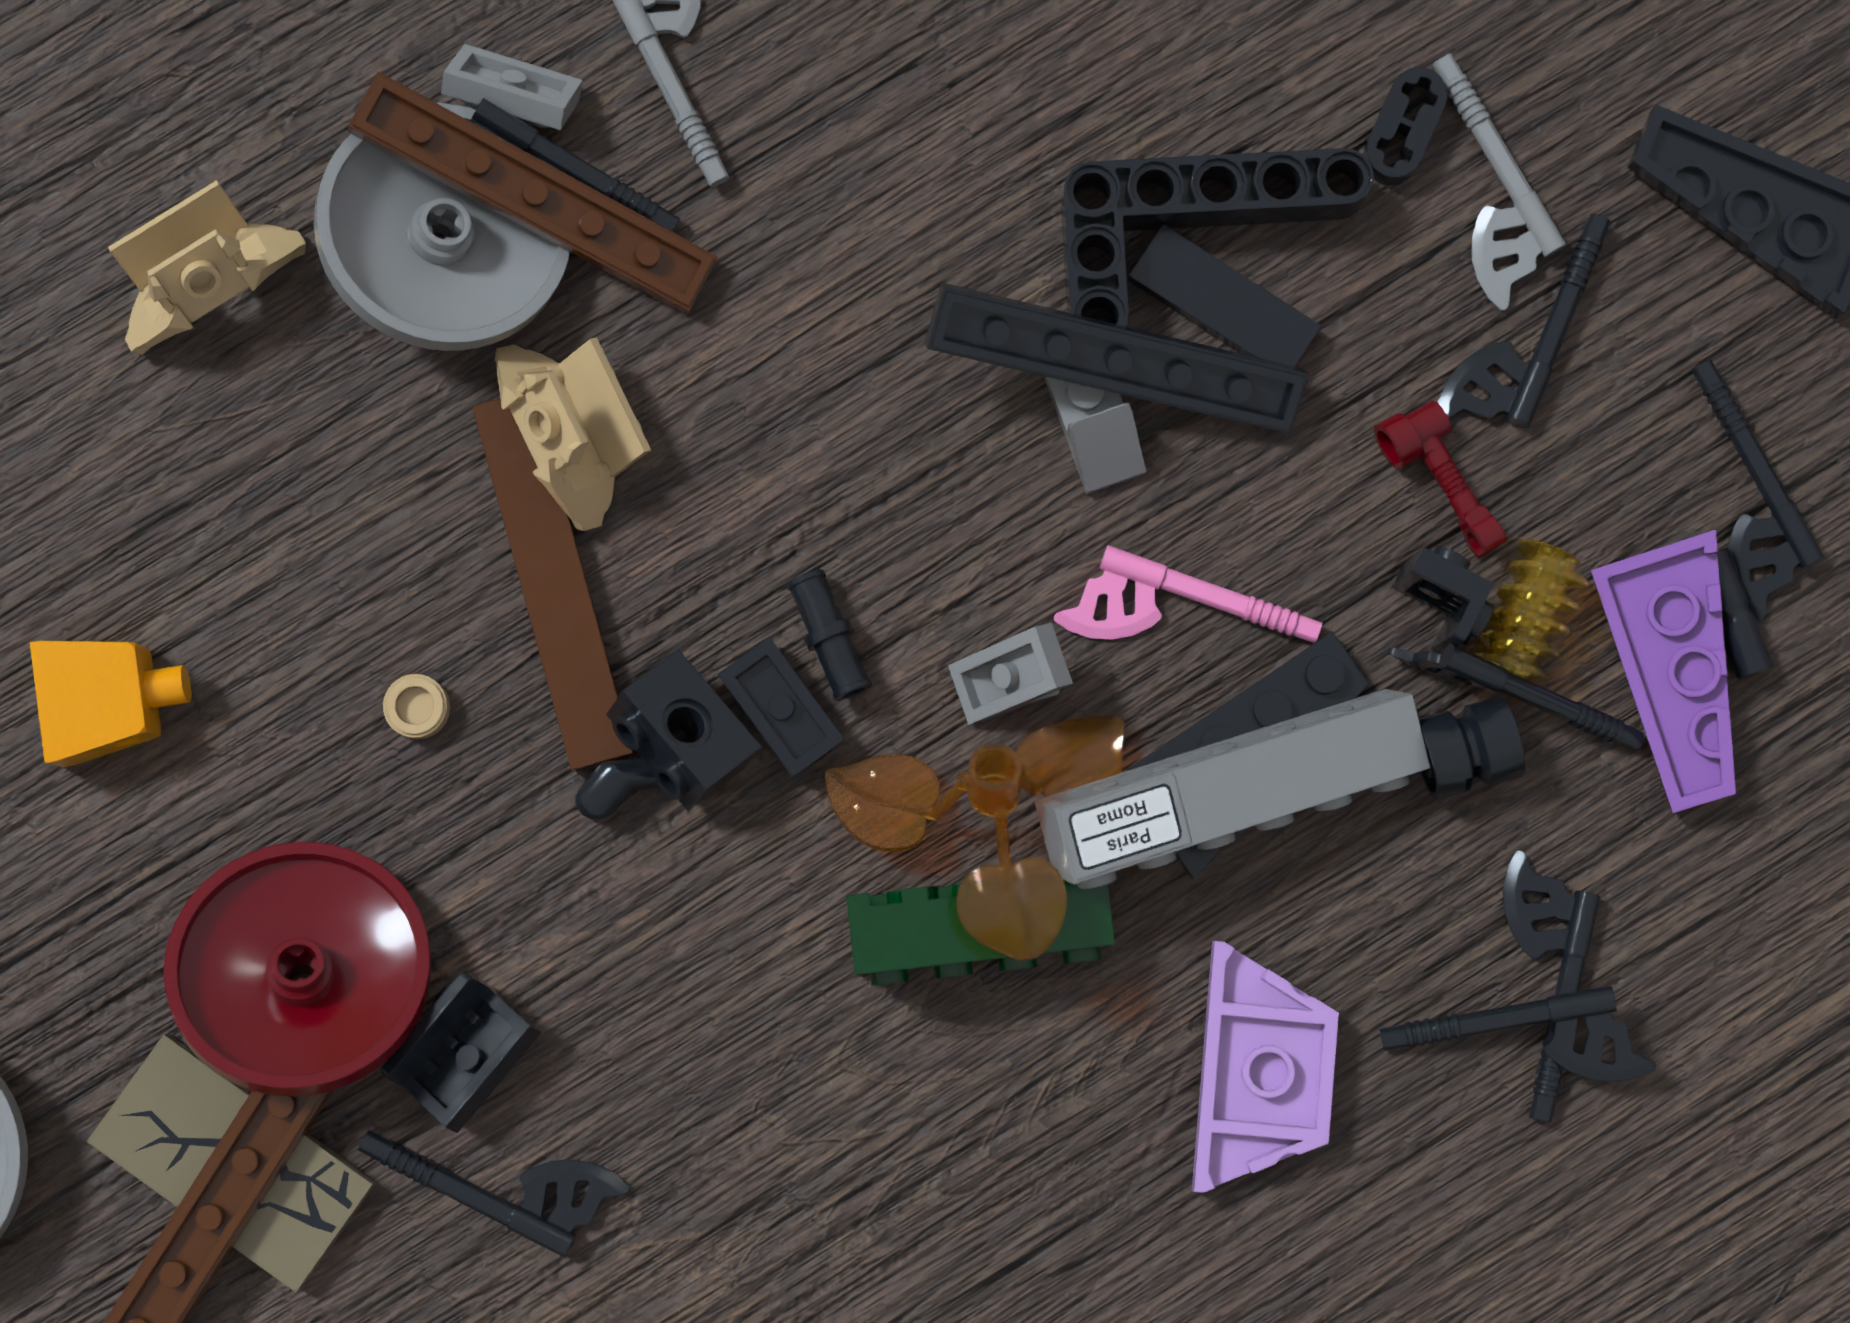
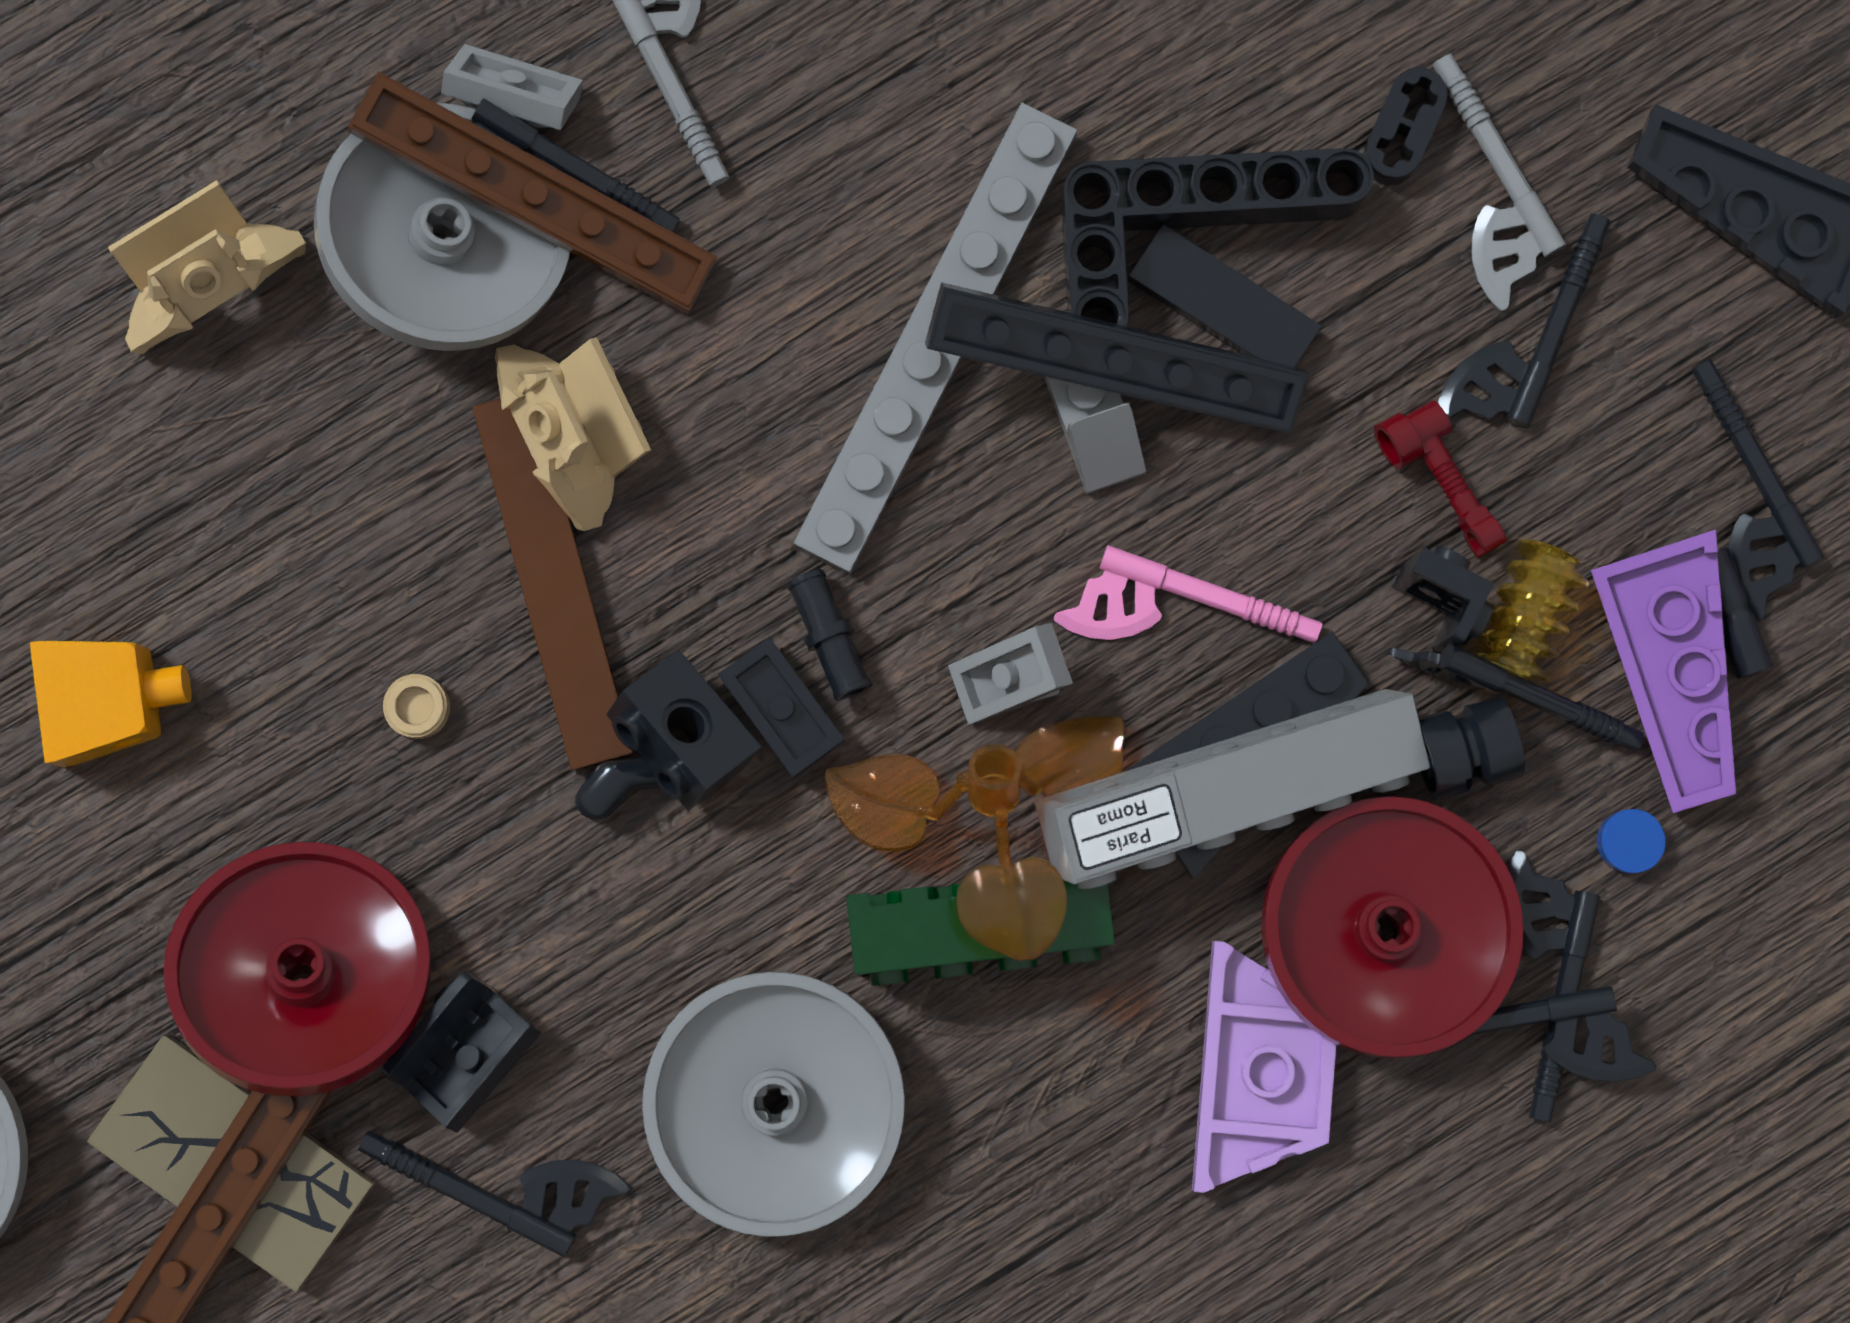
(761, 1166): none -> light grey dish
(919, 376): none -> light grey plate
(1450, 917): none -> dark red dish
(1631, 841): none -> blue tile

